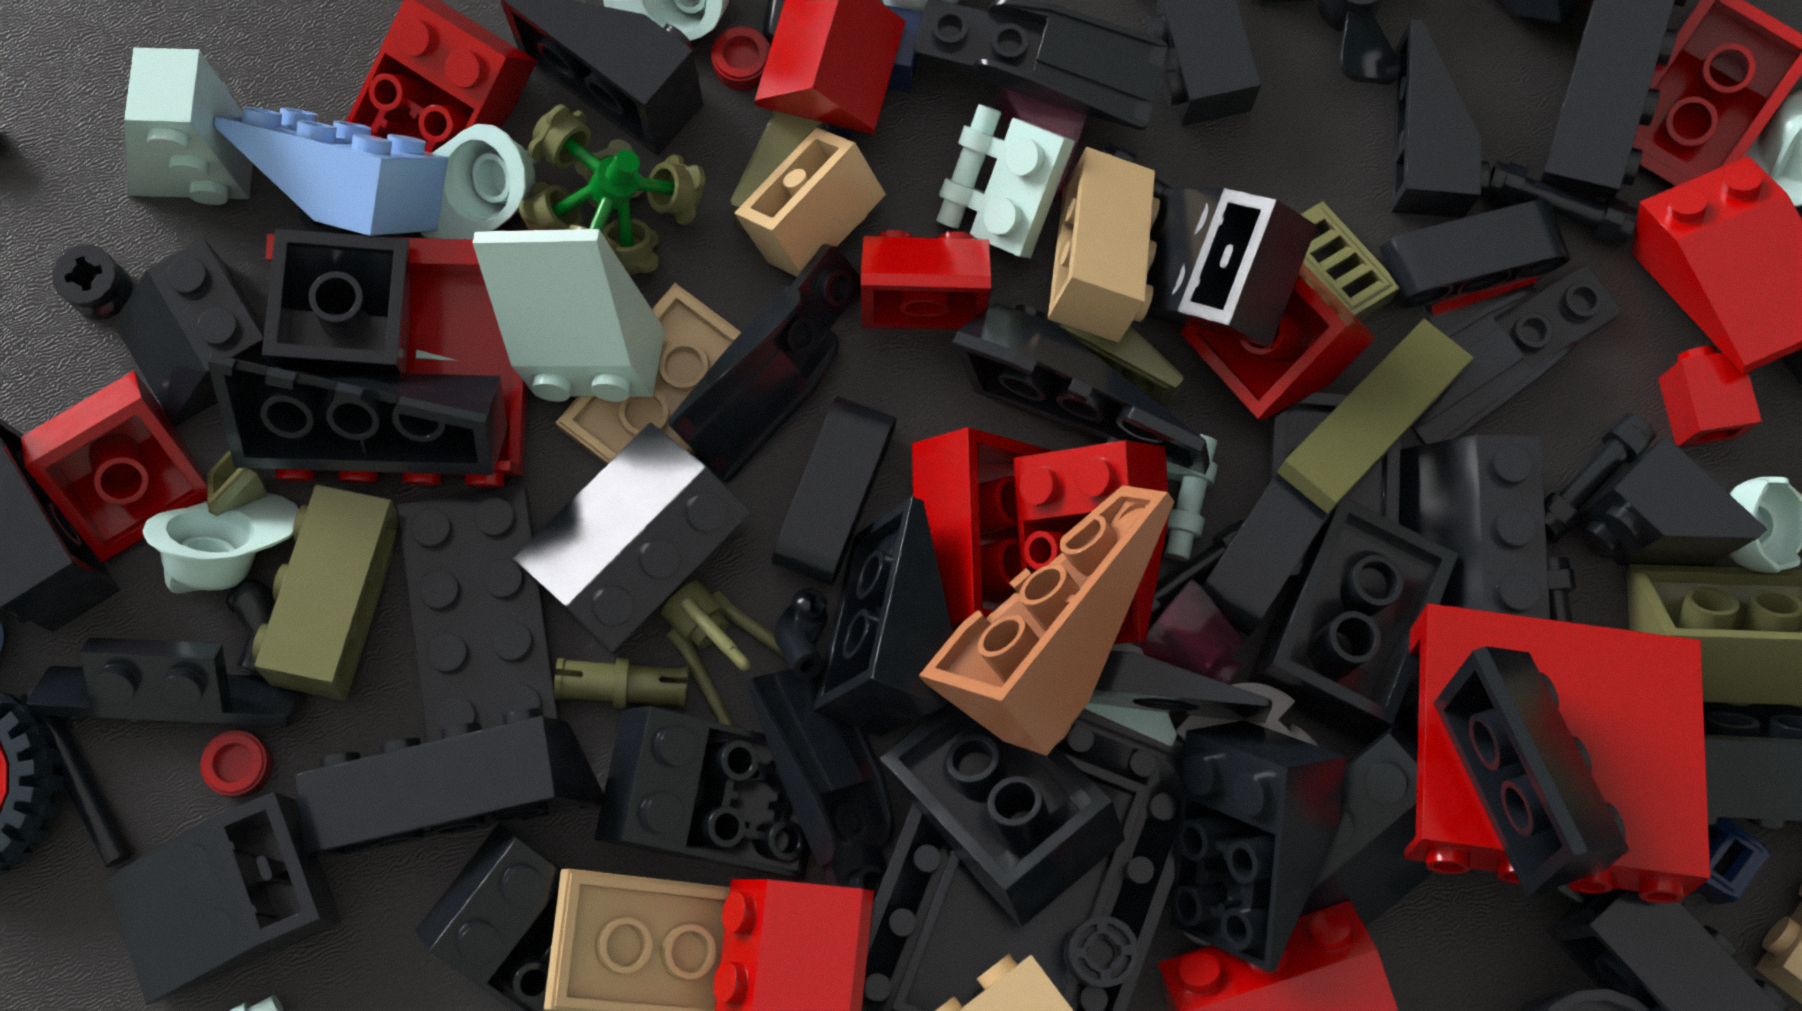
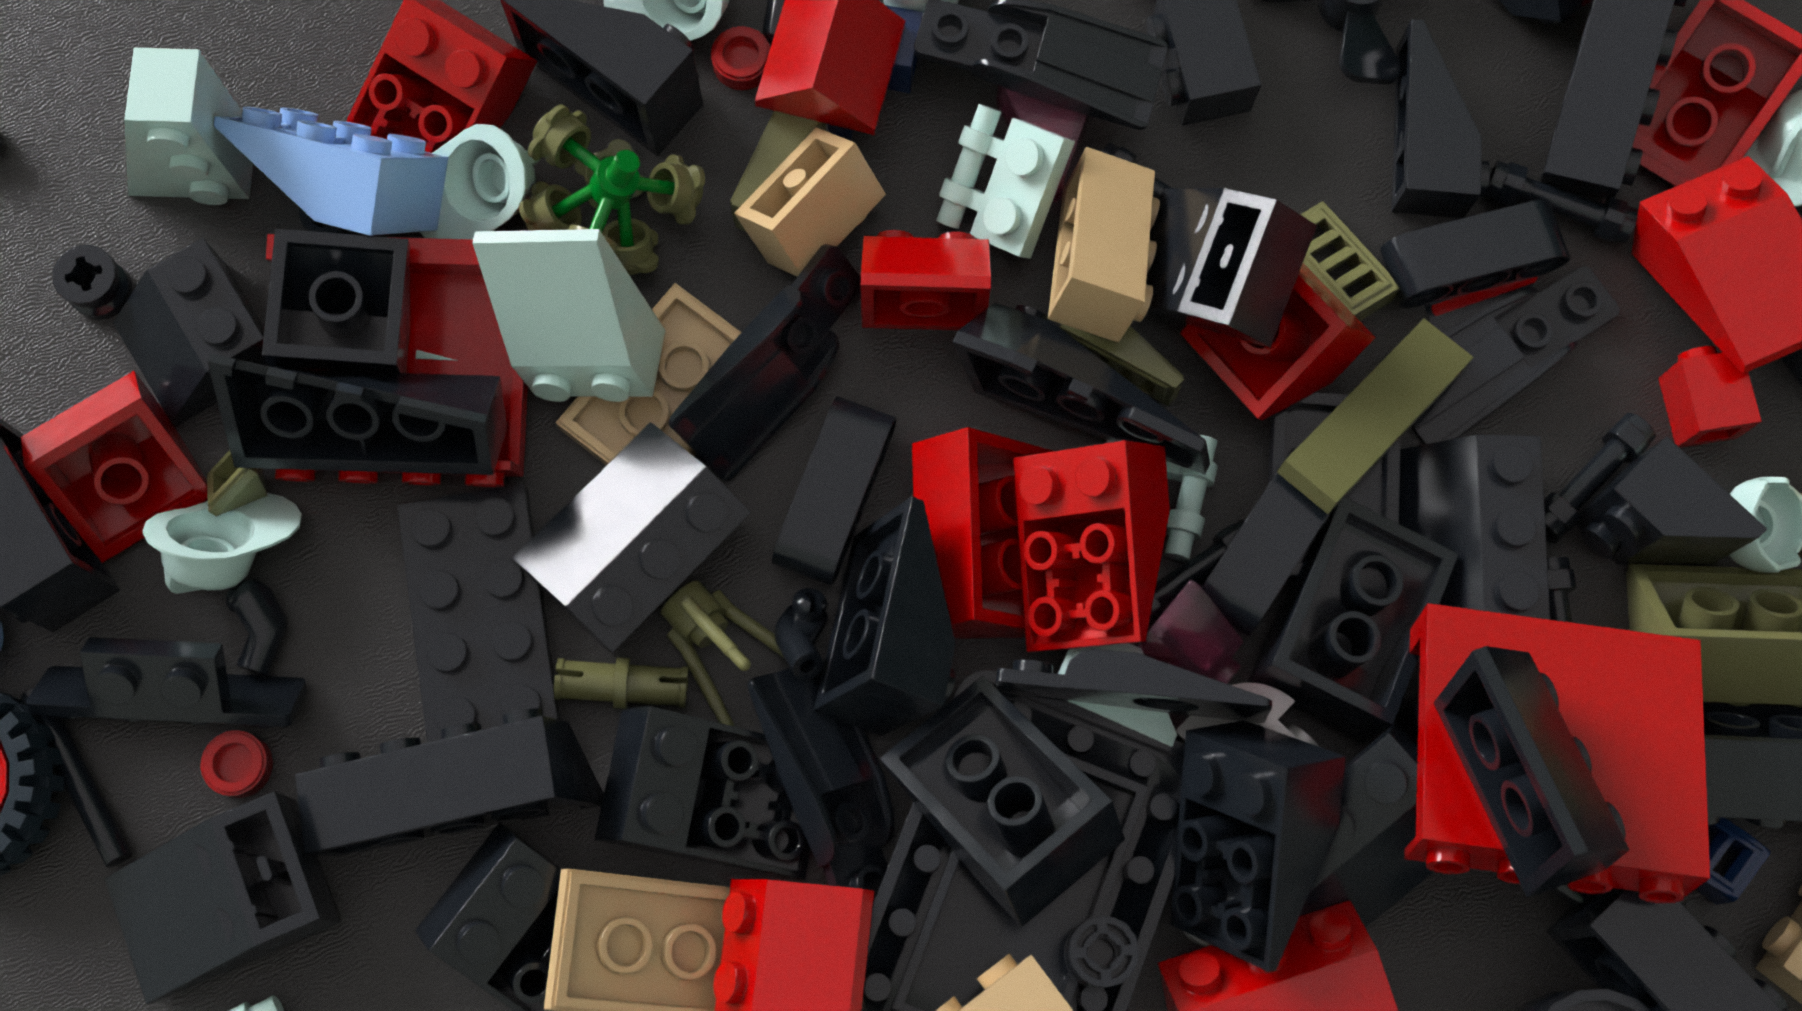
(327, 592): olive brick -> none
(1044, 648): nougat wedge -> none

